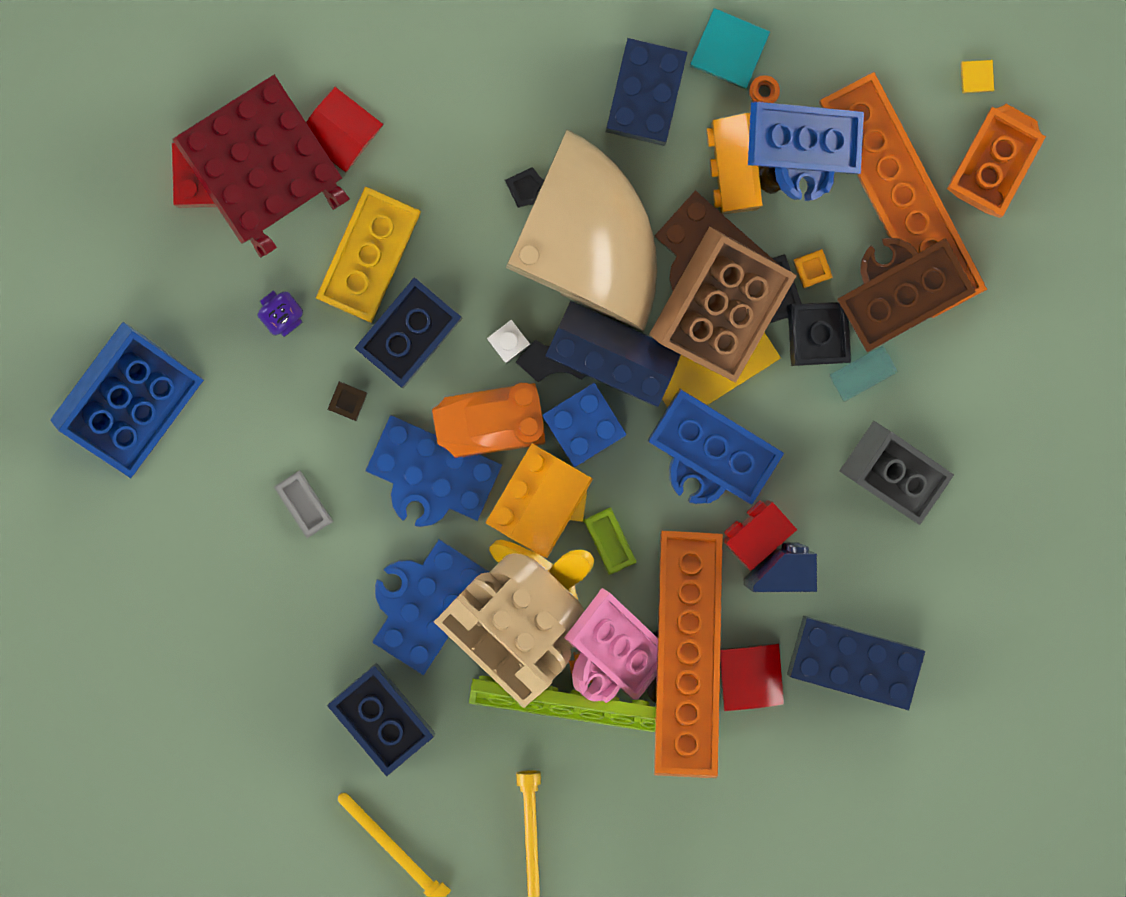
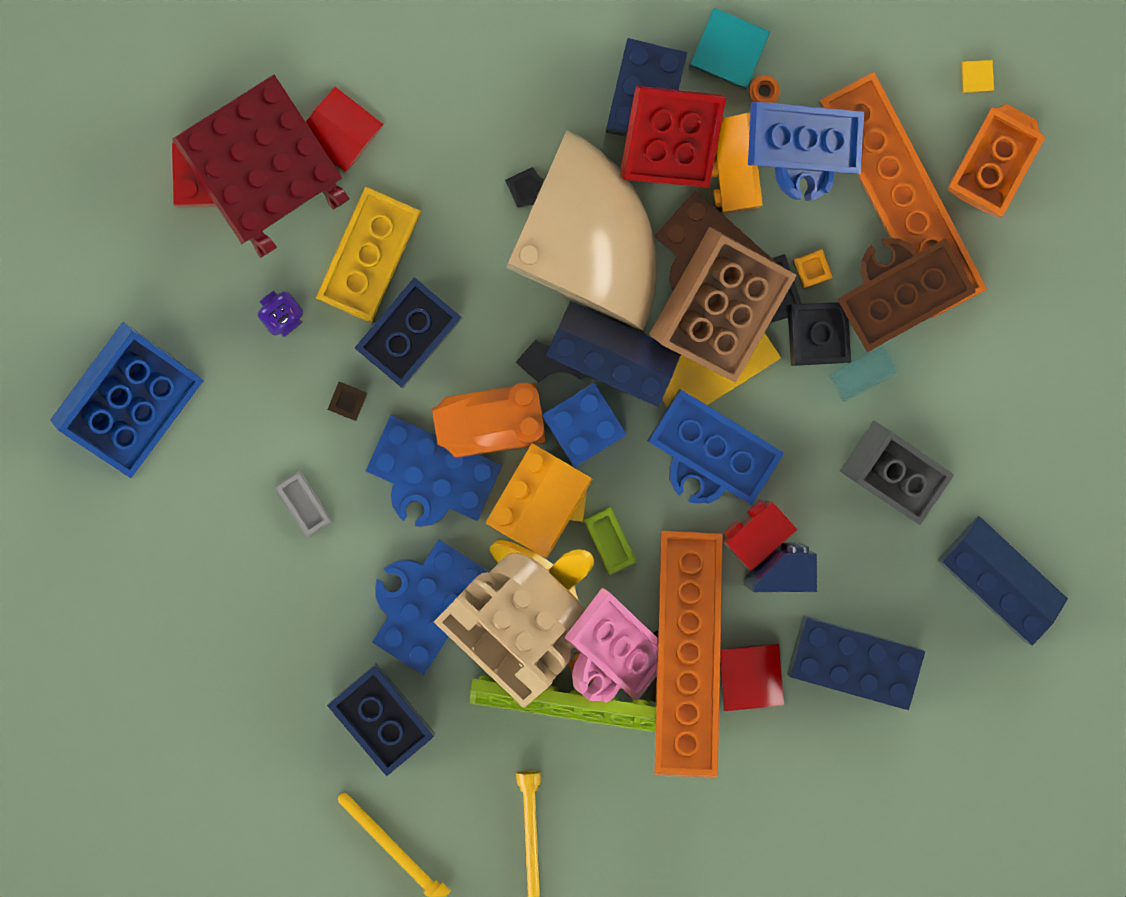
(508, 341): white brick -> none
(672, 136): none -> red plate
(768, 180): dark brown plate -> none
(1003, 581): none -> dark blue slope

